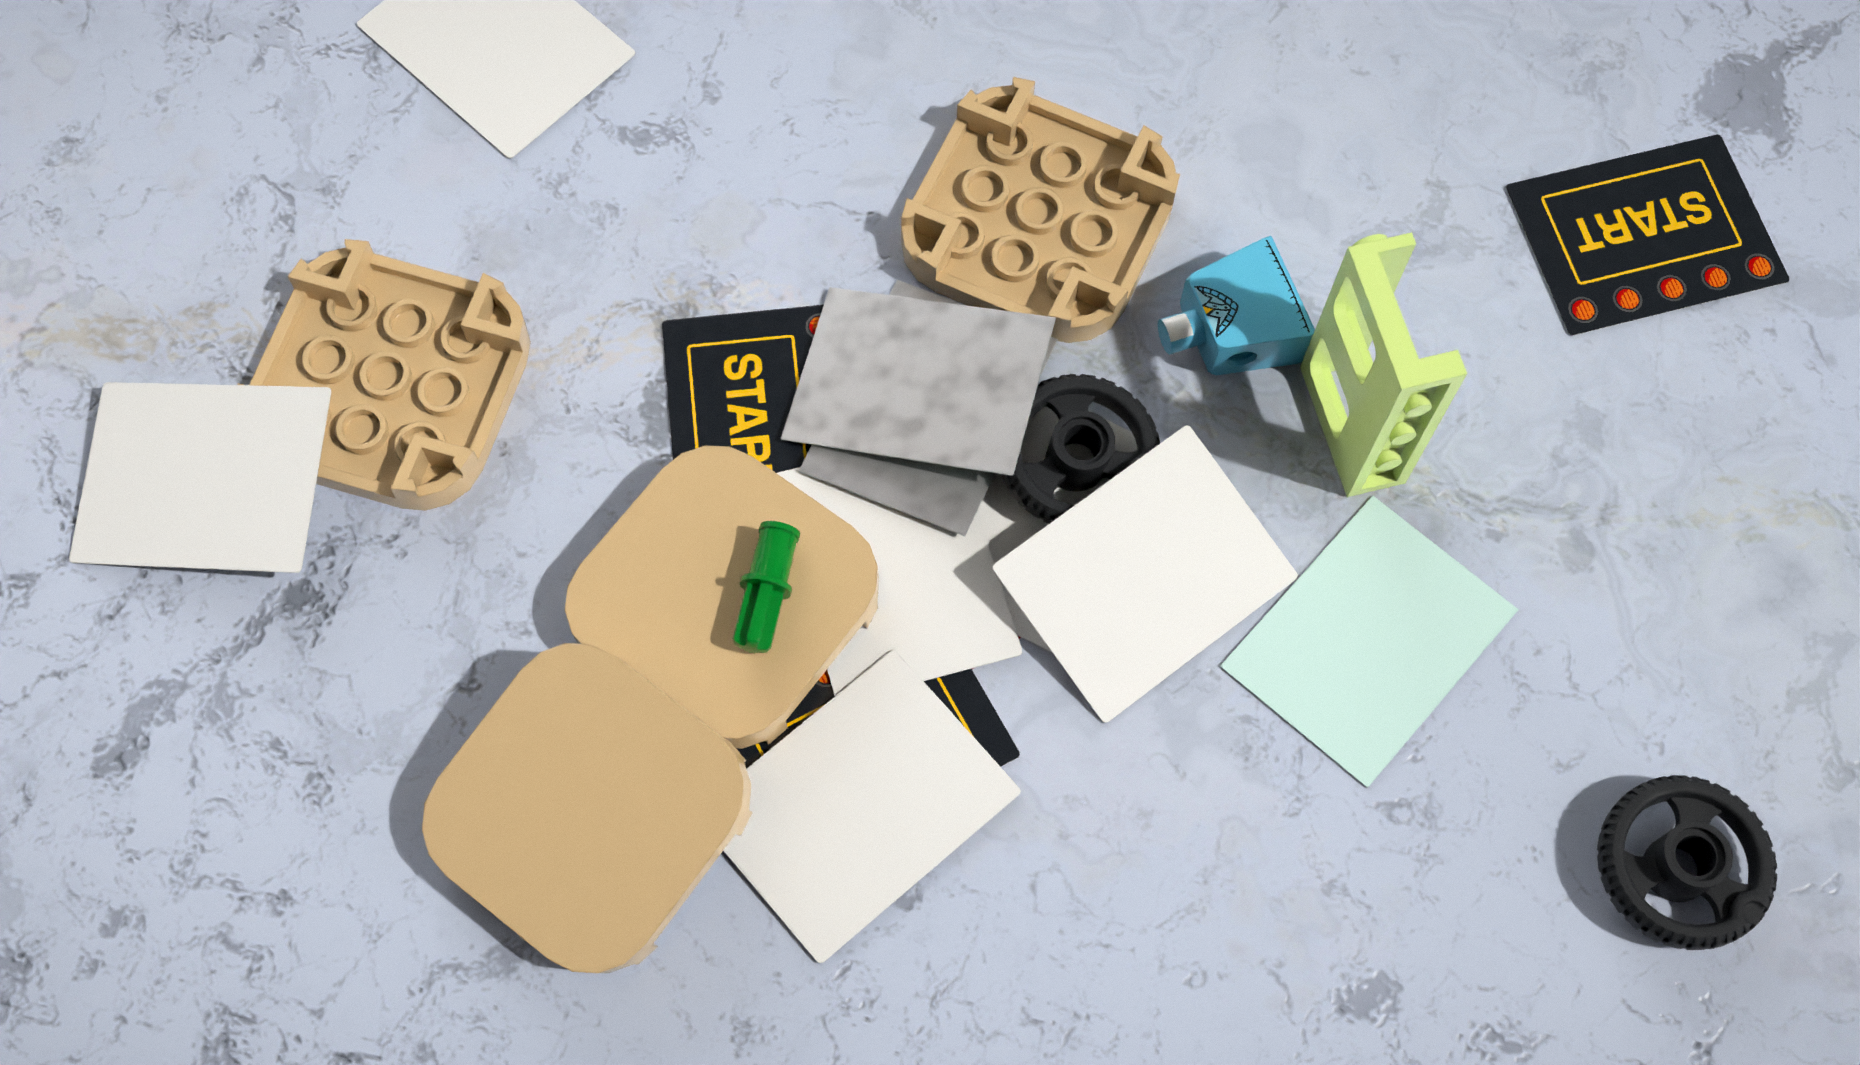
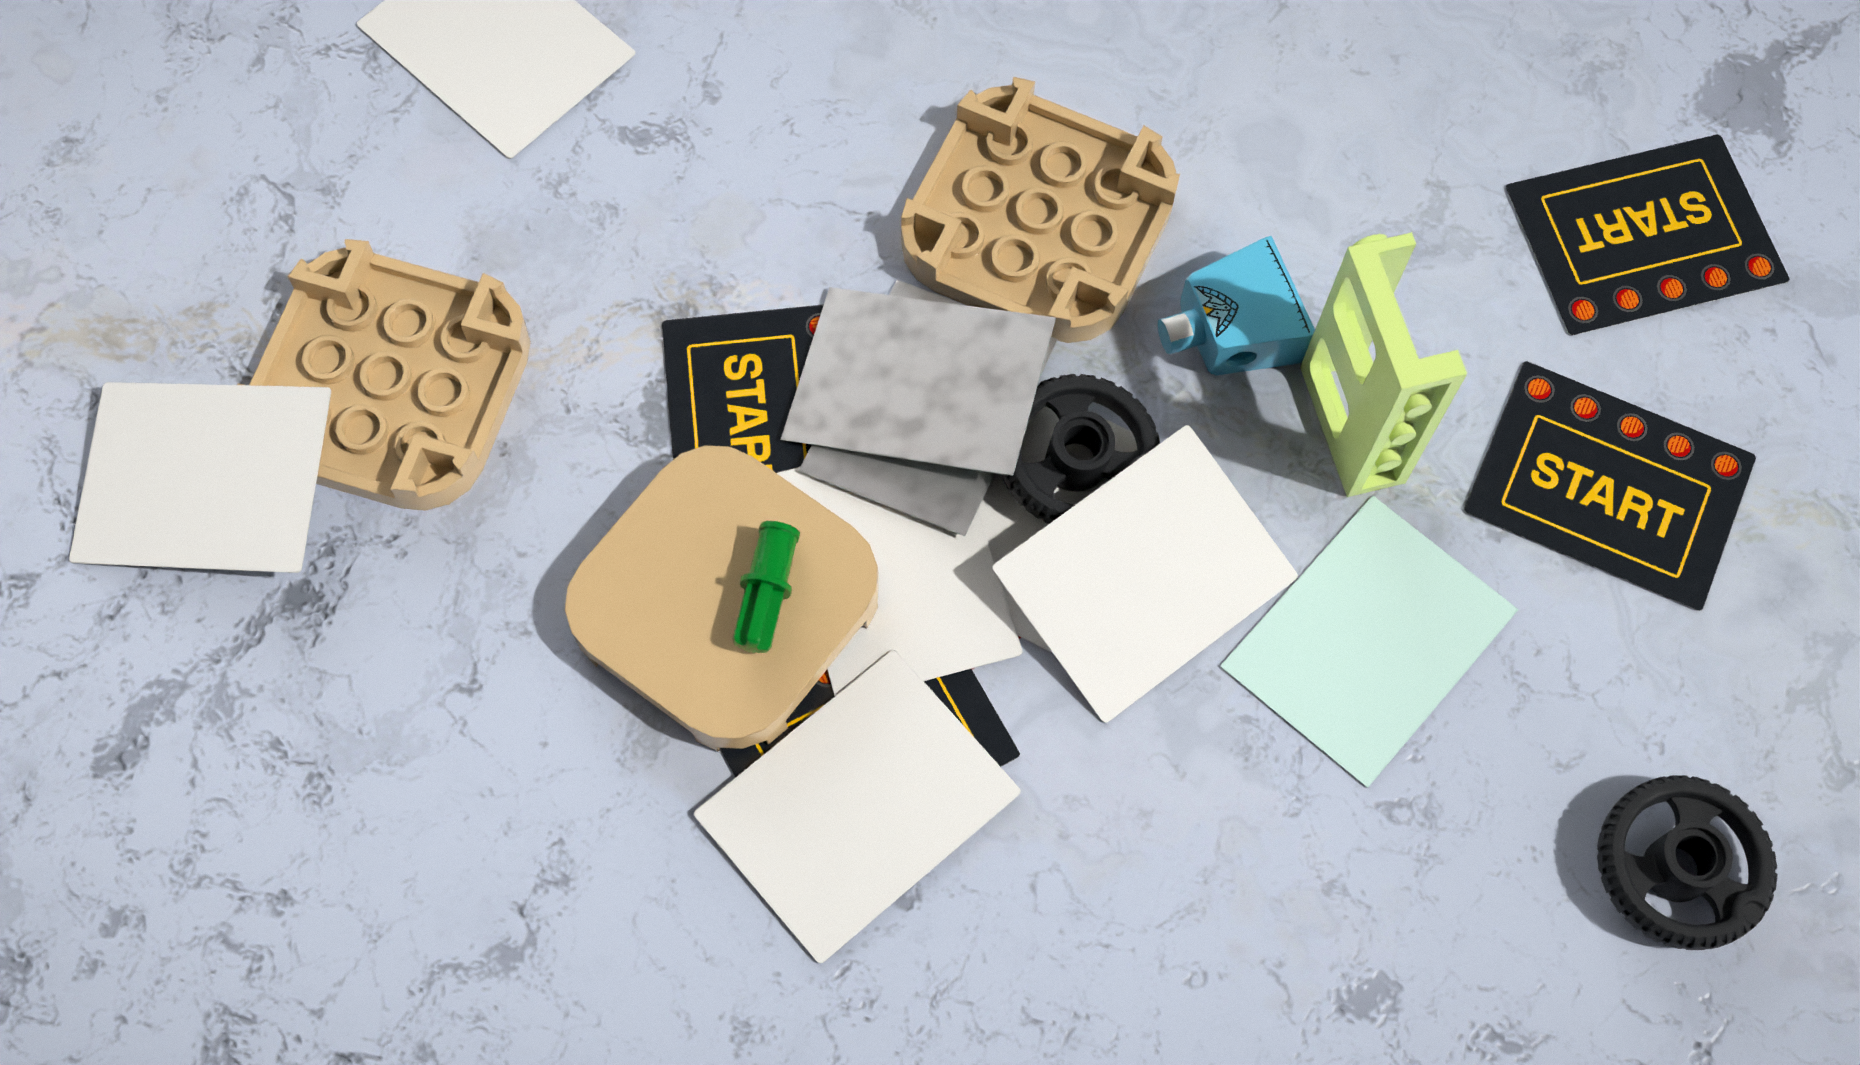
(586, 808): tan tile -> none
(1611, 485): none -> black sticker

